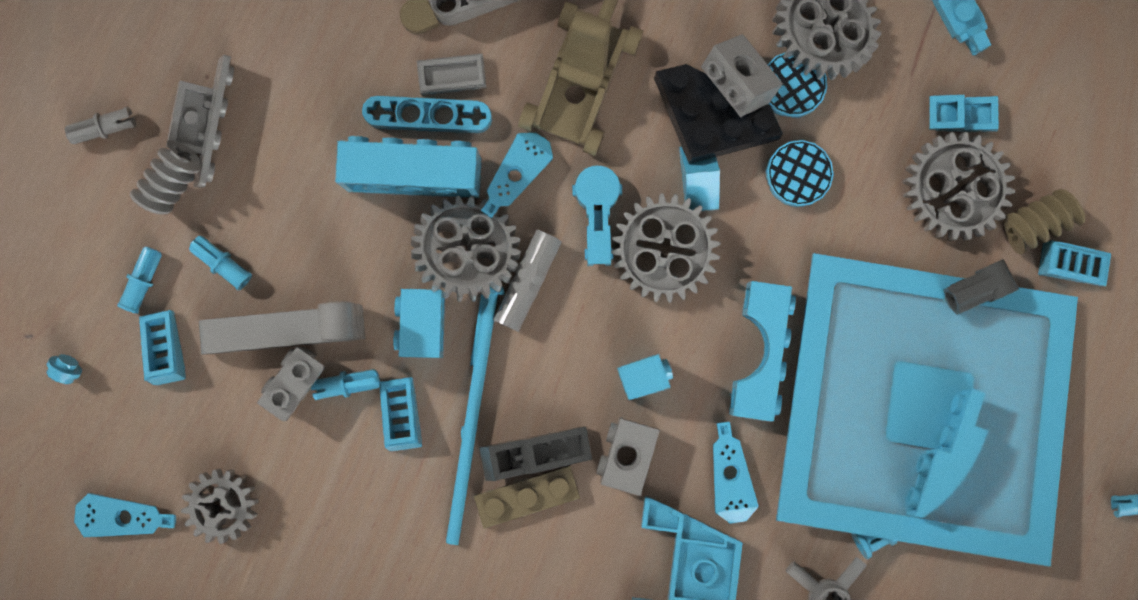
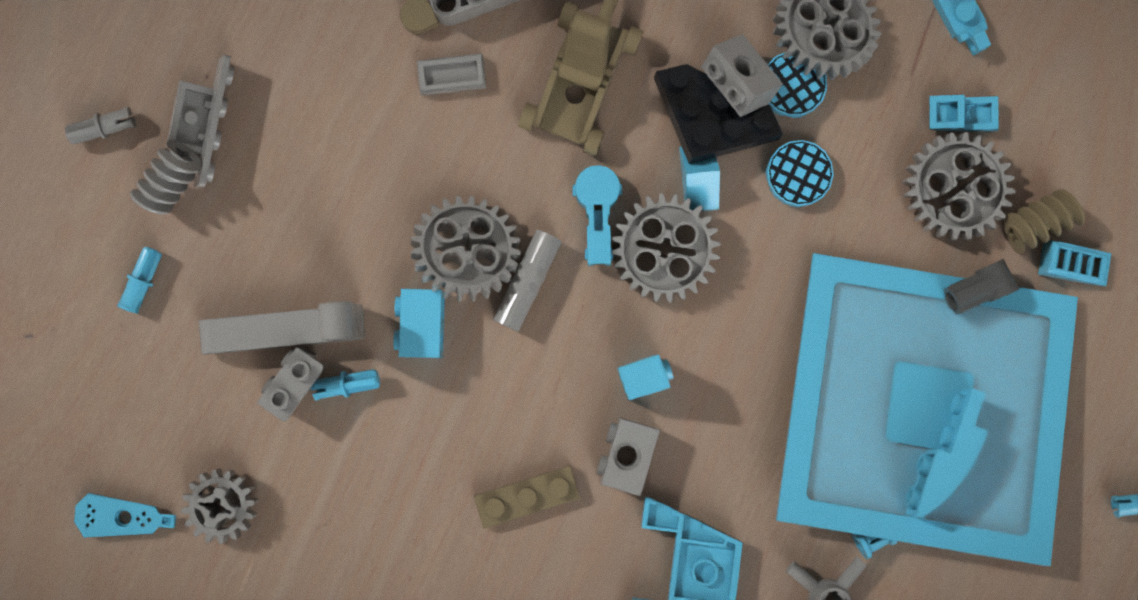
(63, 369): medium azure plate -> none
(174, 360): medium azure slope -> none
(220, 262): medium azure axle -> none
(388, 416): medium azure slope -> none
(408, 168): medium azure brick -> none
(426, 120): medium azure beam -> none
(468, 432): medium azure bar -> none
(518, 160): medium azure piece -> none
(535, 454): dark grey slope -> none
(736, 488): medium azure piece -> none
(768, 309): medium azure arch -> none

